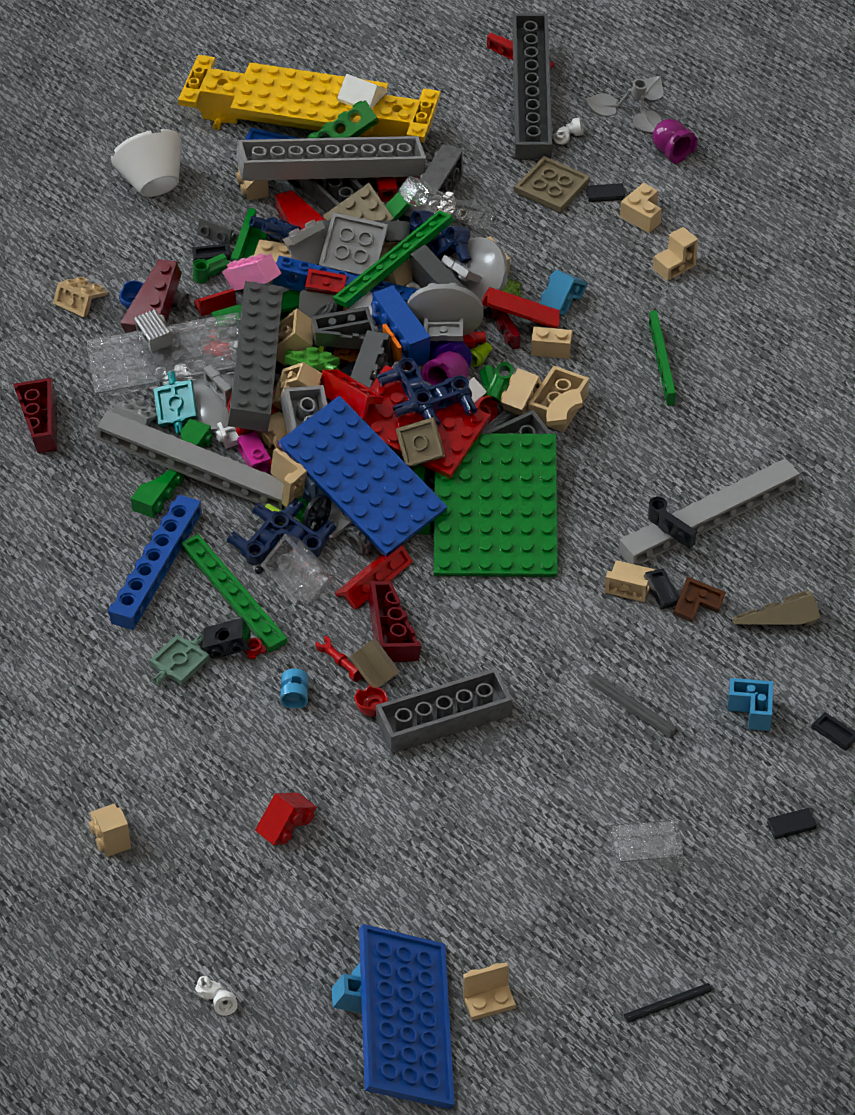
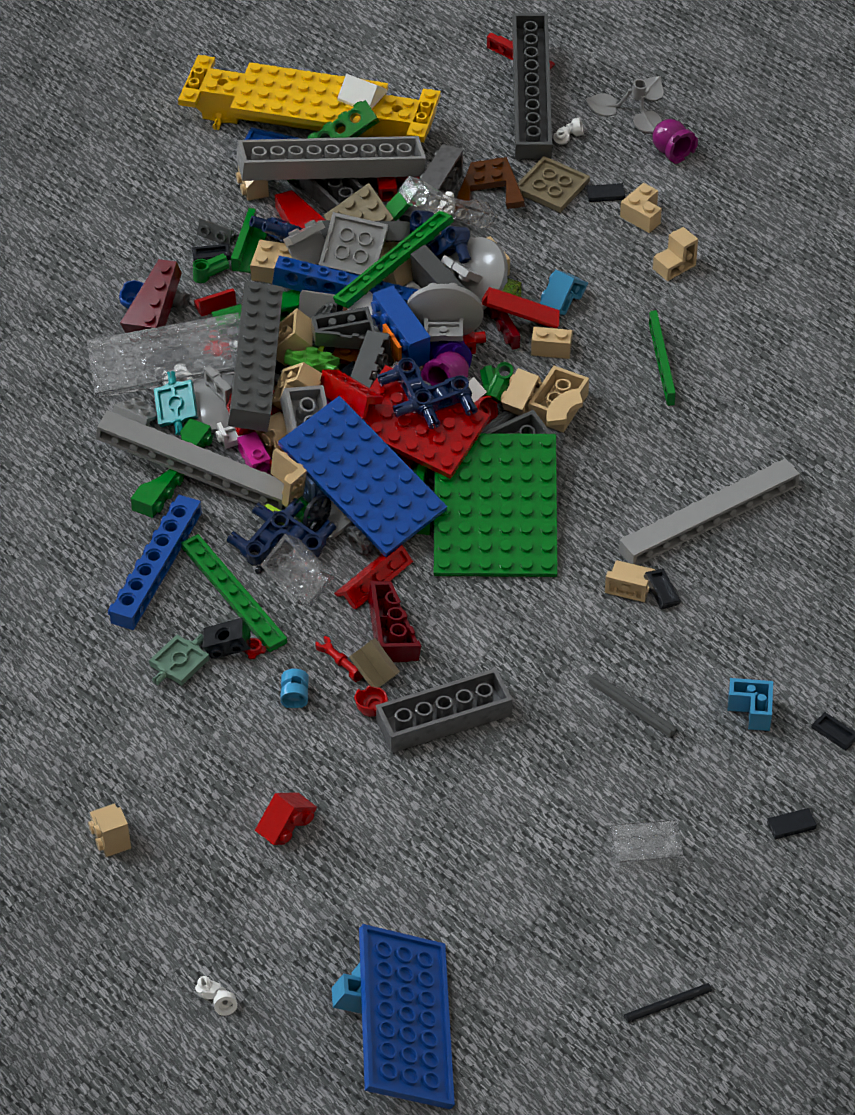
(39, 403): dark red wedge -> none
(77, 295): tan bracket -> none
(150, 161): white cone -> none
(154, 330): light grey brick -> none
(252, 269): bright pink brick -> none
(325, 282): red panel -> none
(420, 442): dark tan tile -> none
(480, 353): lime cone -> none
(487, 991): tan bracket -> none
(489, 175): none -> reddish brown wing
(669, 523): black plate -> none
(695, 594): reddish brown plate -> none
(794, 610): dark tan wedge -> none

